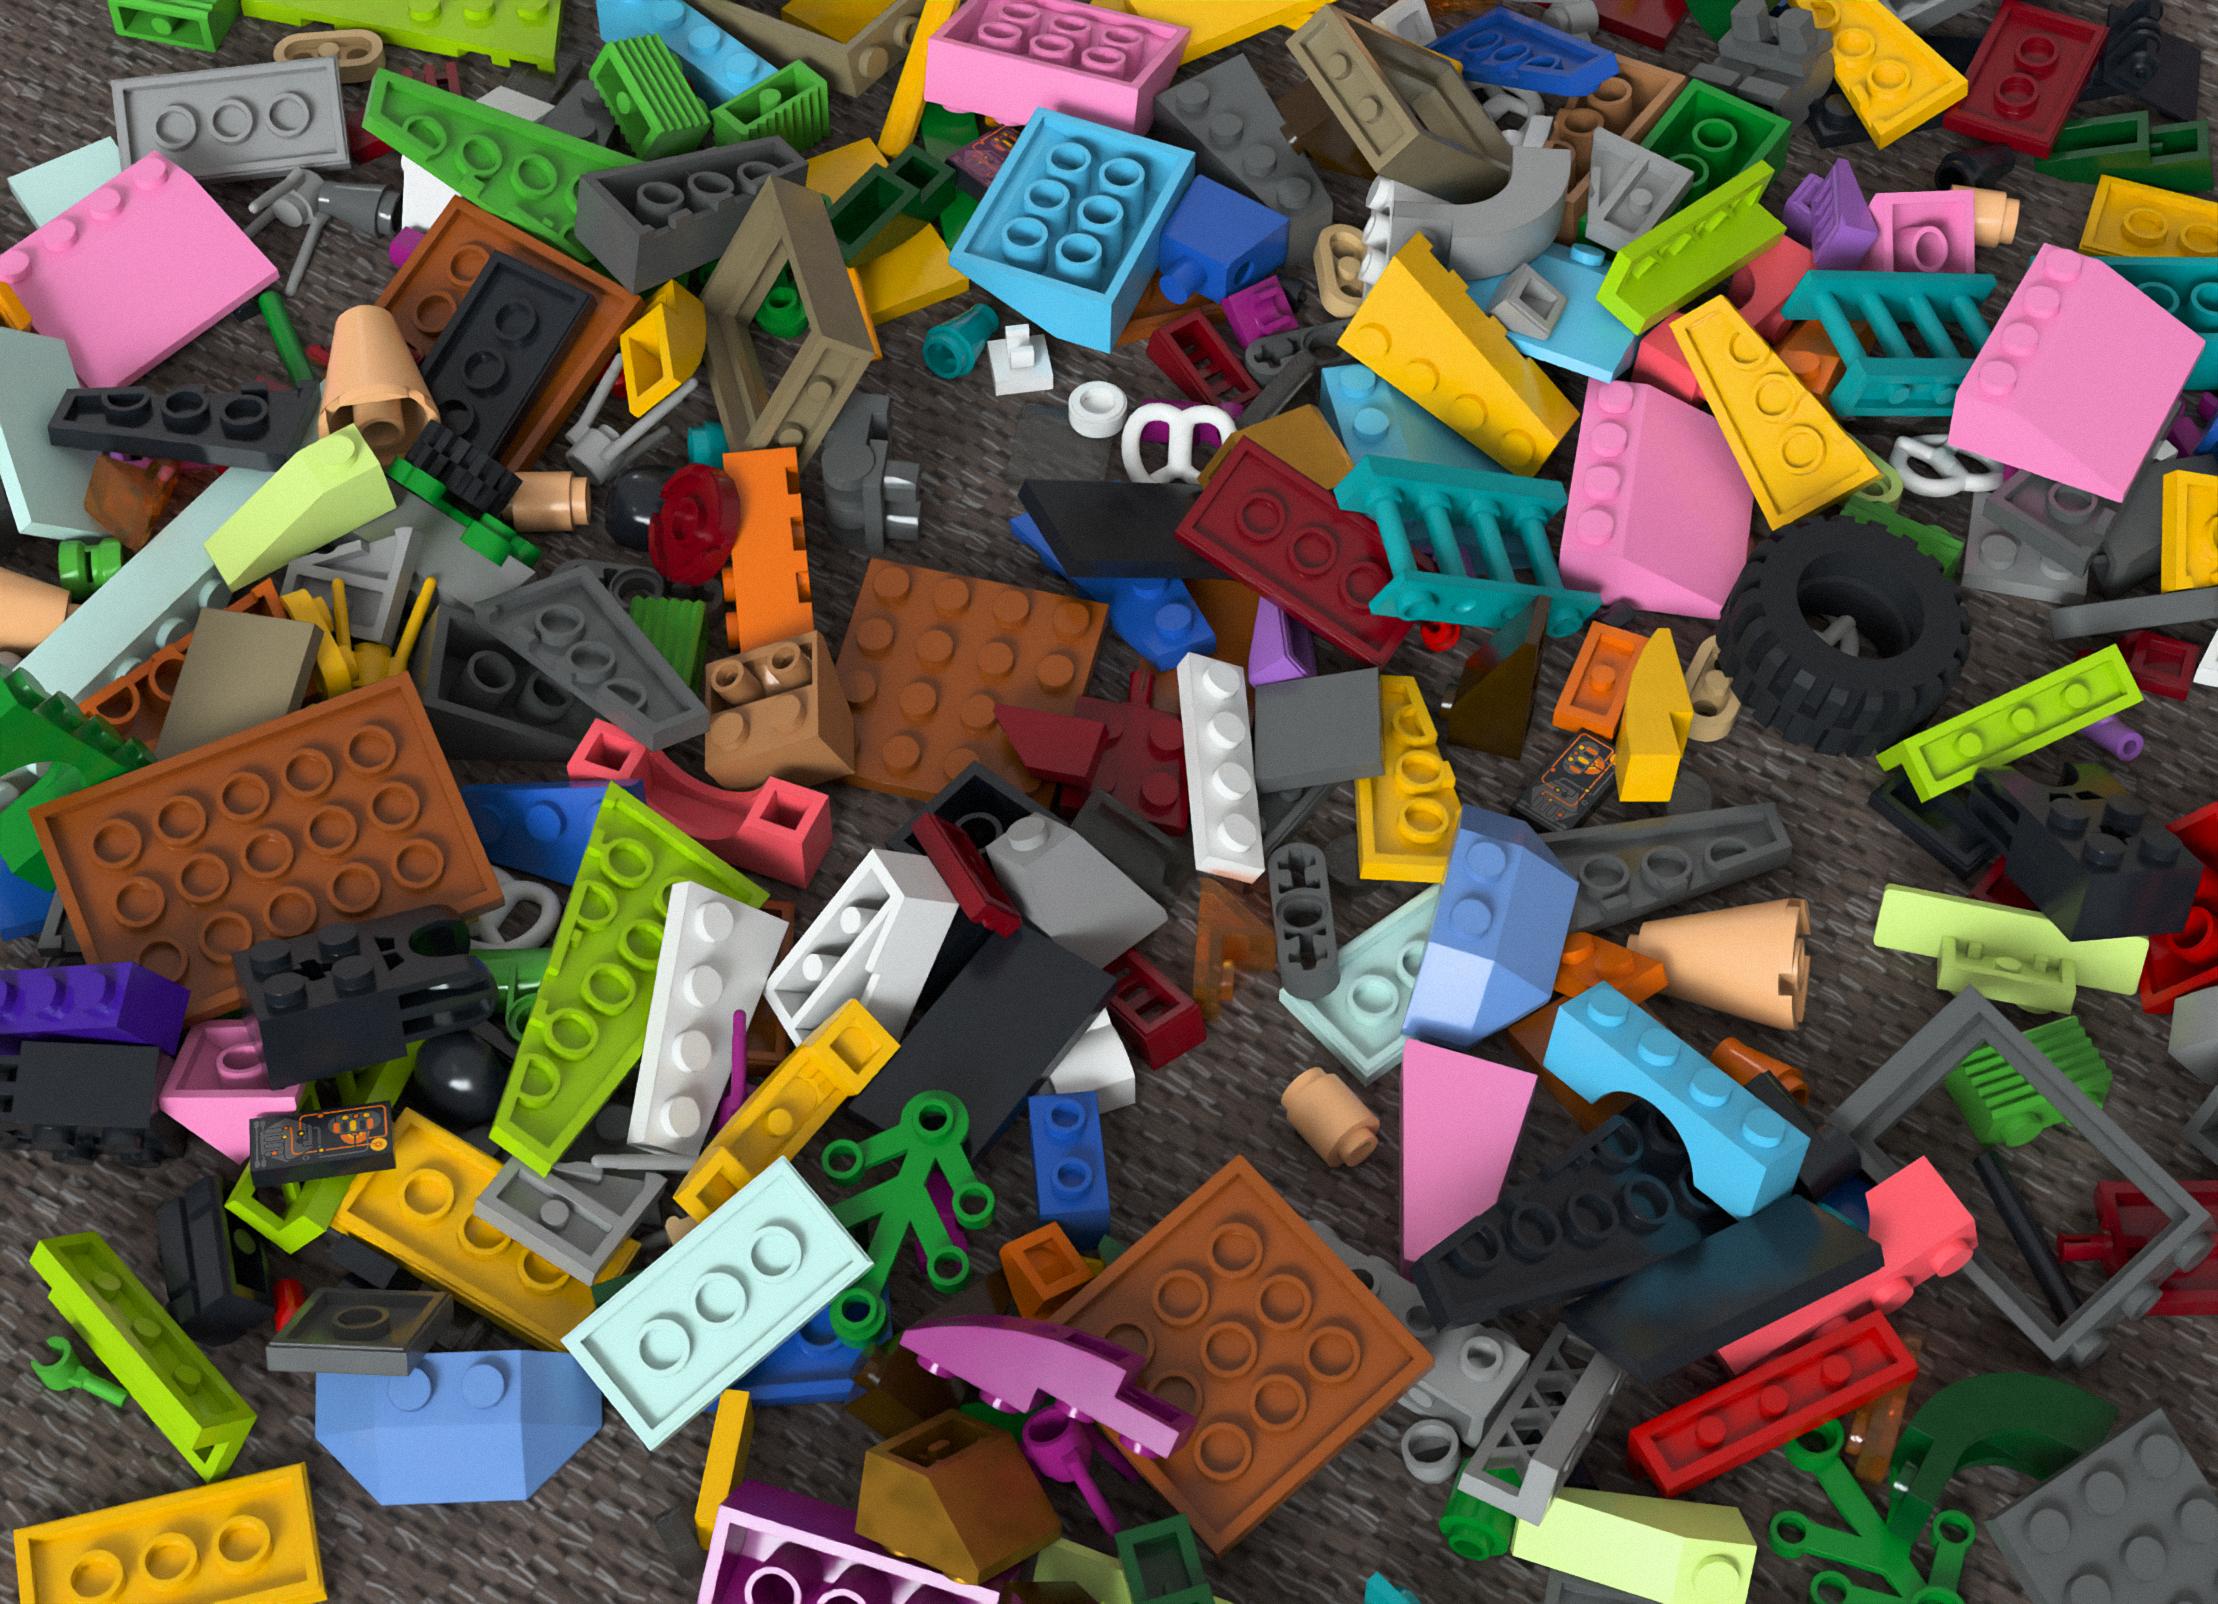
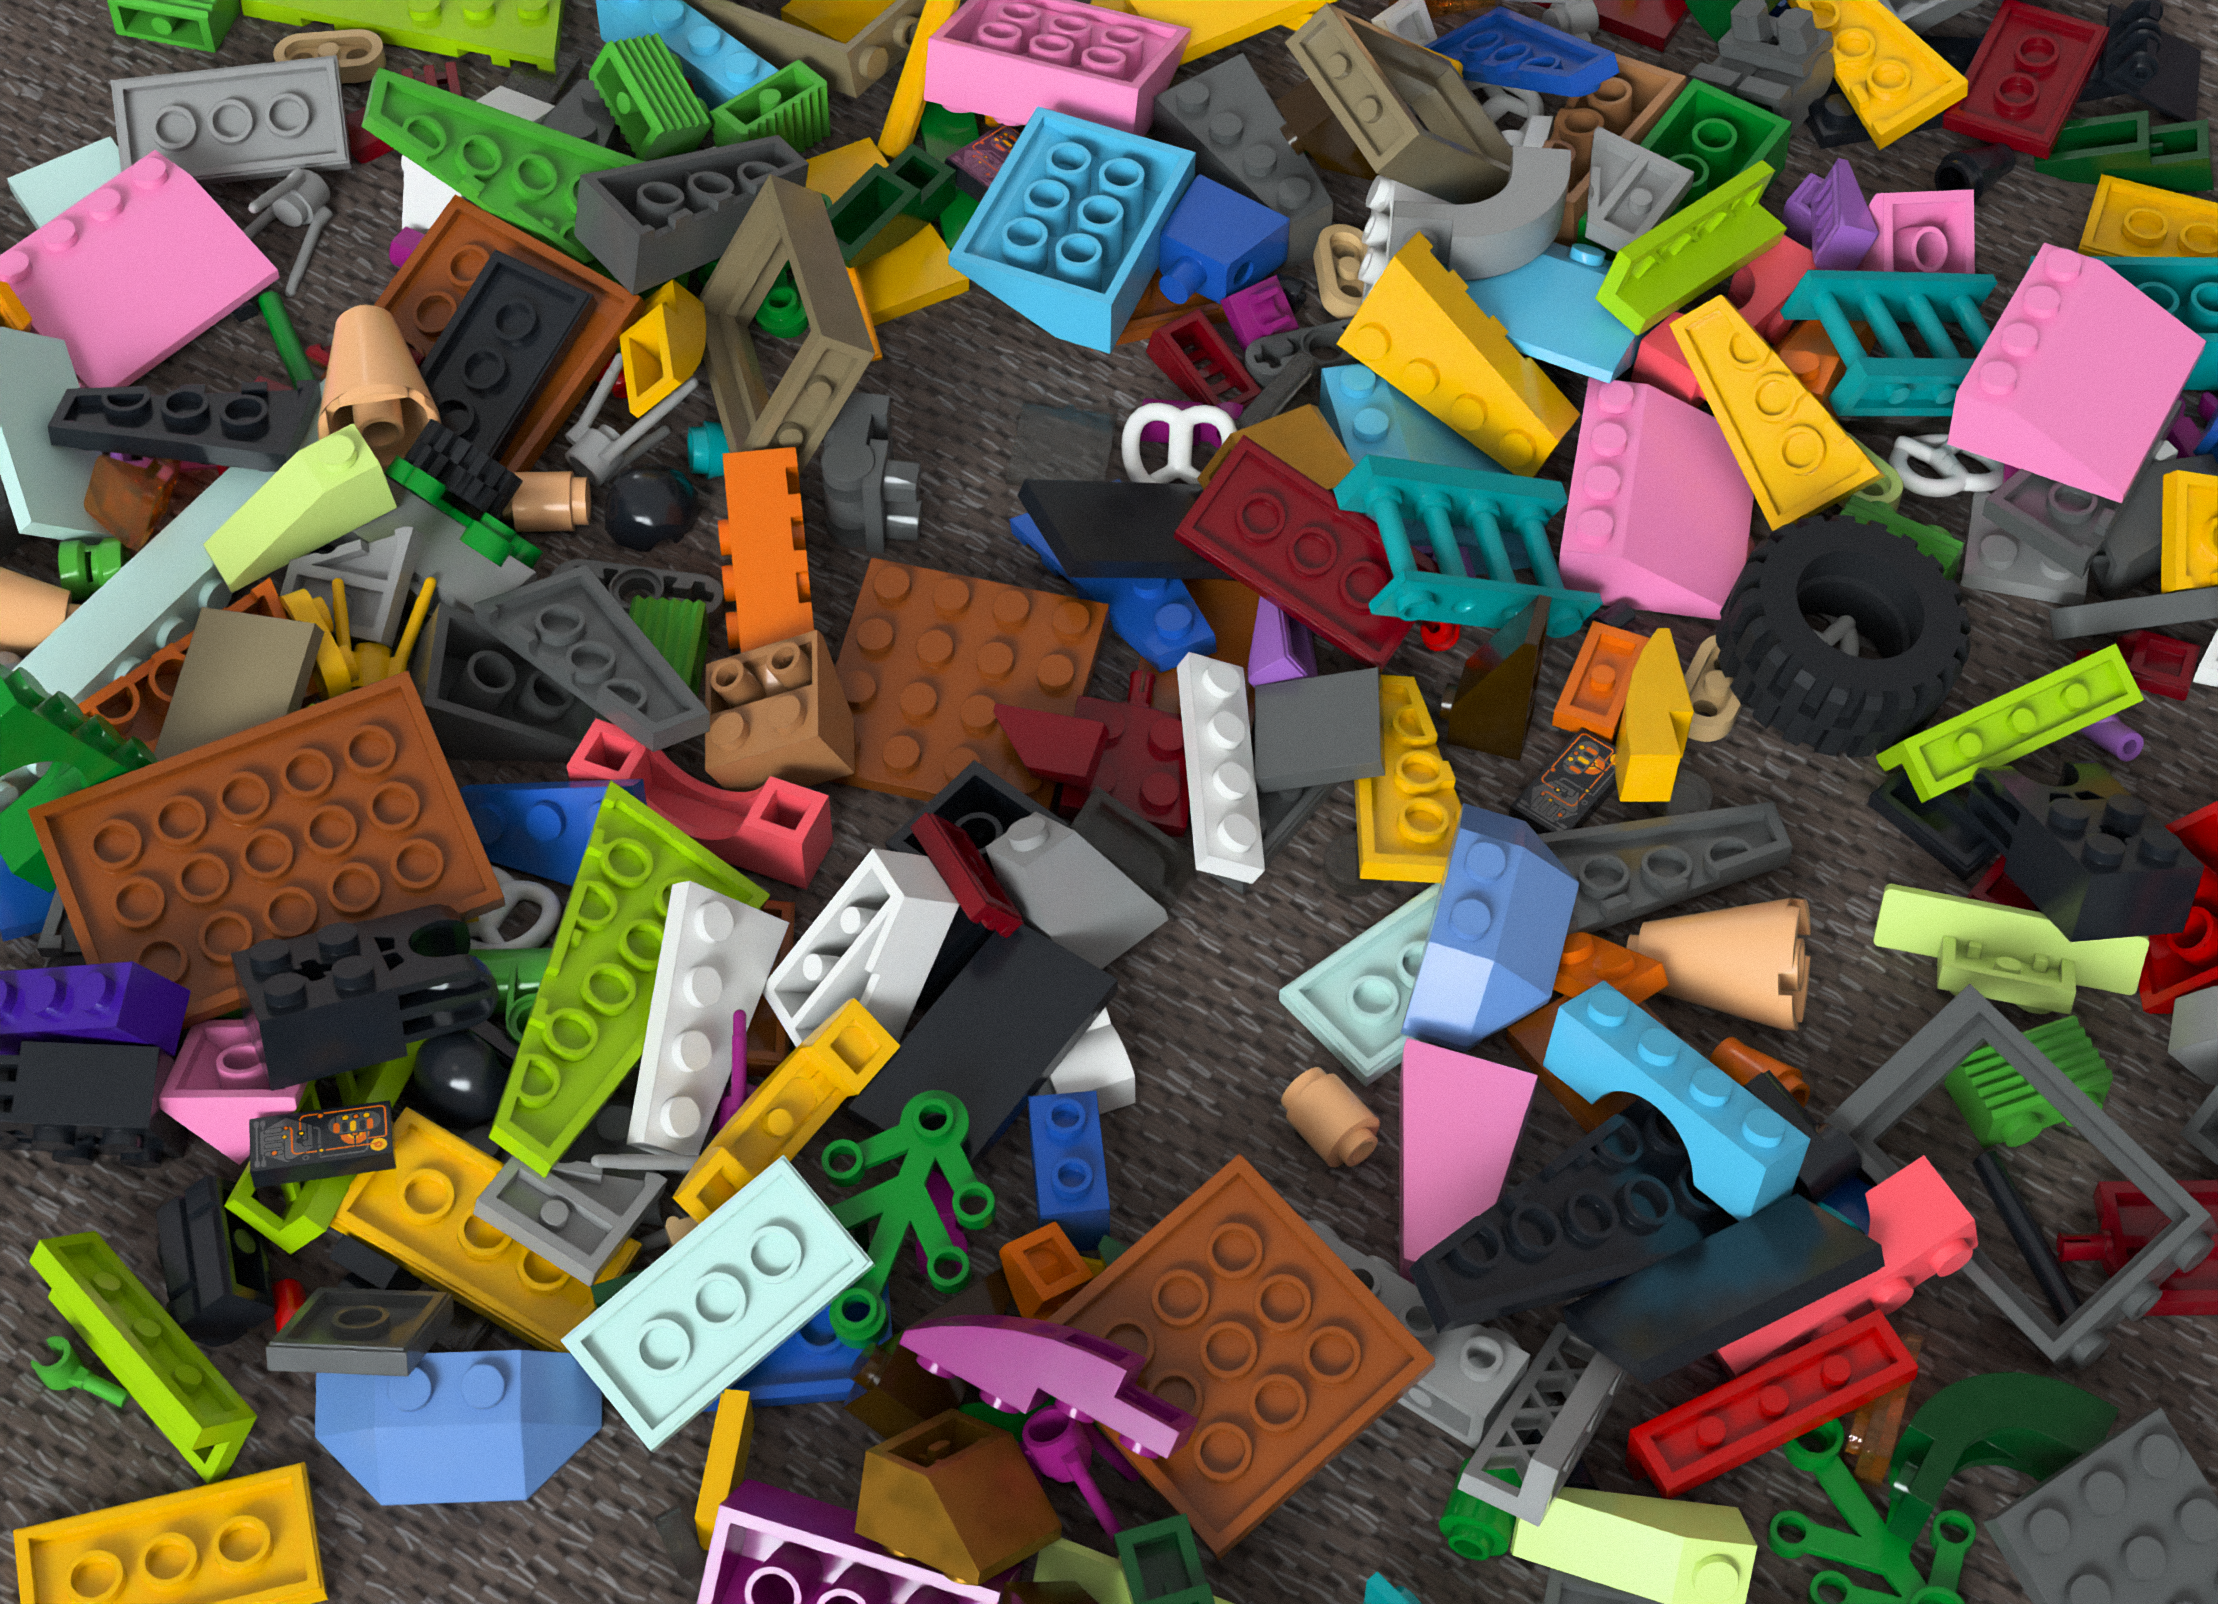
(367, 206): dark grey cone -> none
(695, 524): dark red tile -> none
(958, 342): teal cone -> none
(1019, 362): white tile -> none
(1097, 409): white tile -> none
(1165, 1032): dark red slope -> none
(1226, 941): clear orange slope -> none
(1294, 940): dark grey beam -> none
(1431, 1442): light grey hinge -> none
(1527, 303): light grey slope -> none
(1993, 216): light nougat brick -> none

